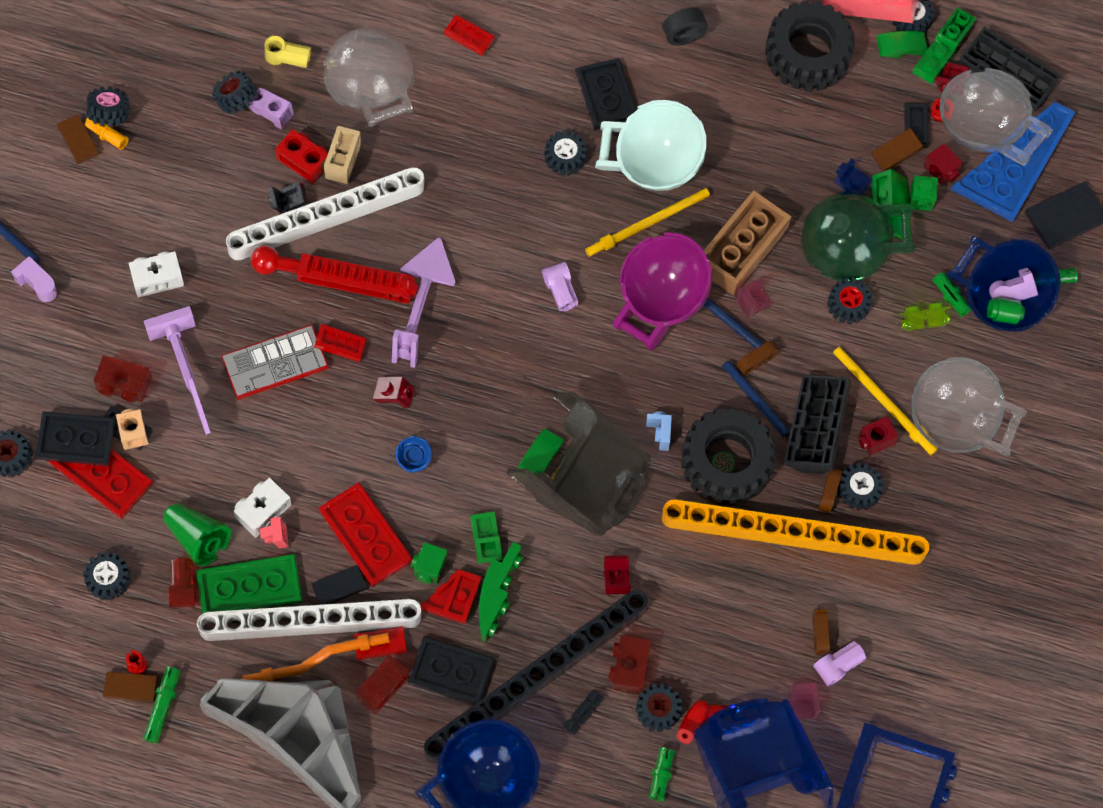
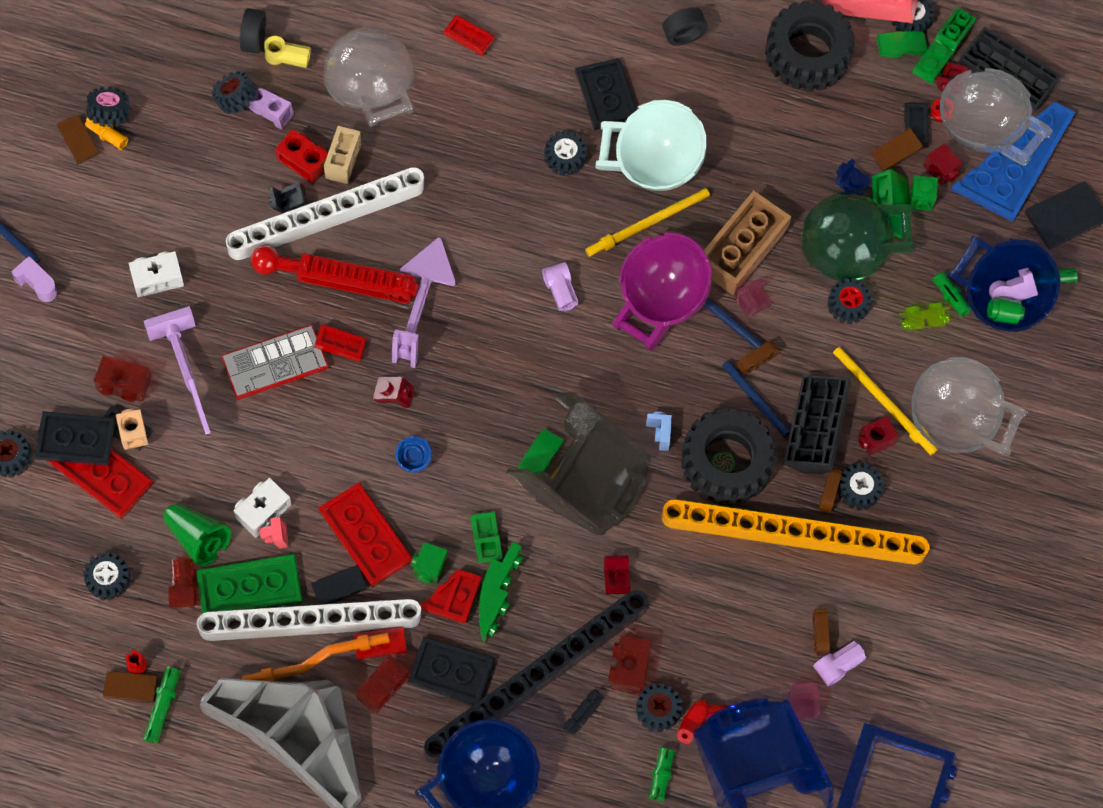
(252, 30): none -> black tyre

